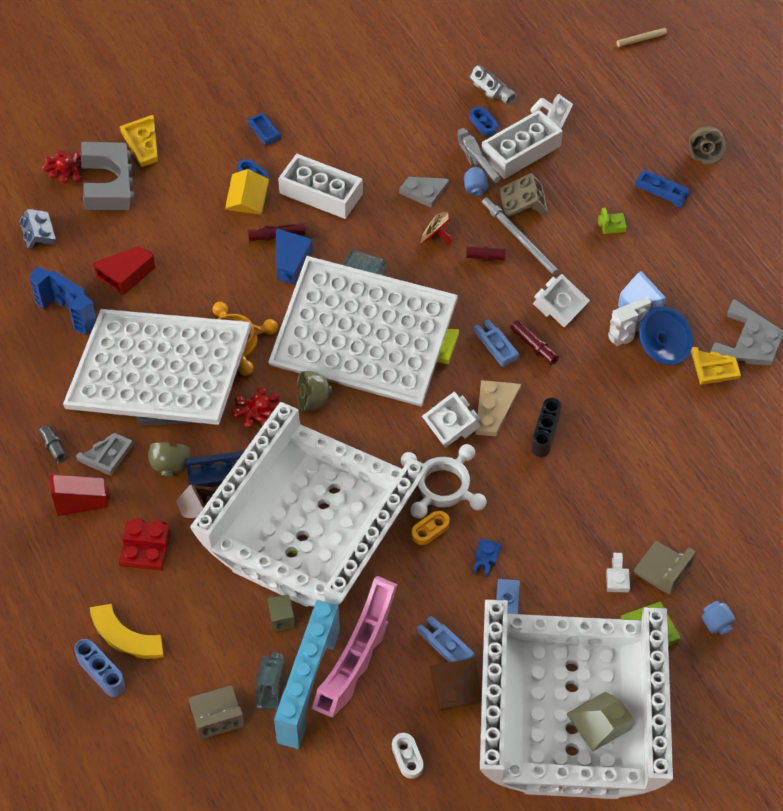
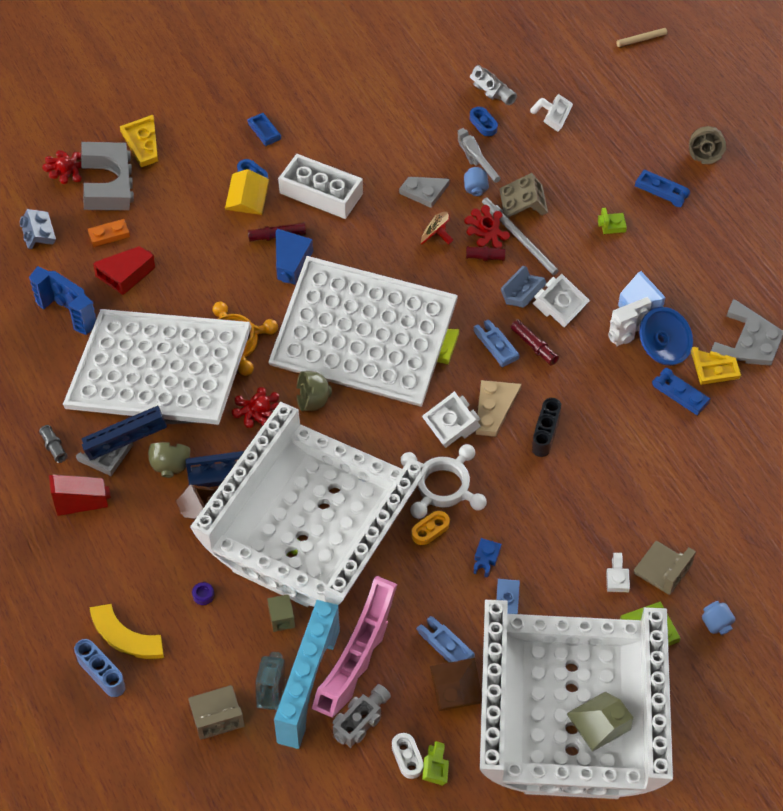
(108, 232): none -> orange plate
(123, 433): none -> dark blue fence
(145, 544): red plate -> none
(203, 593): none -> dark purple tile
(353, 720): none -> light grey brick
(365, 262): clear light blue brick -> none
(435, 767): none -> lime plate
(486, 227): none -> red animal
(522, 144): white brick -> none
(522, 288): none -> sand blue bracket
(681, 391): none -> blue plate

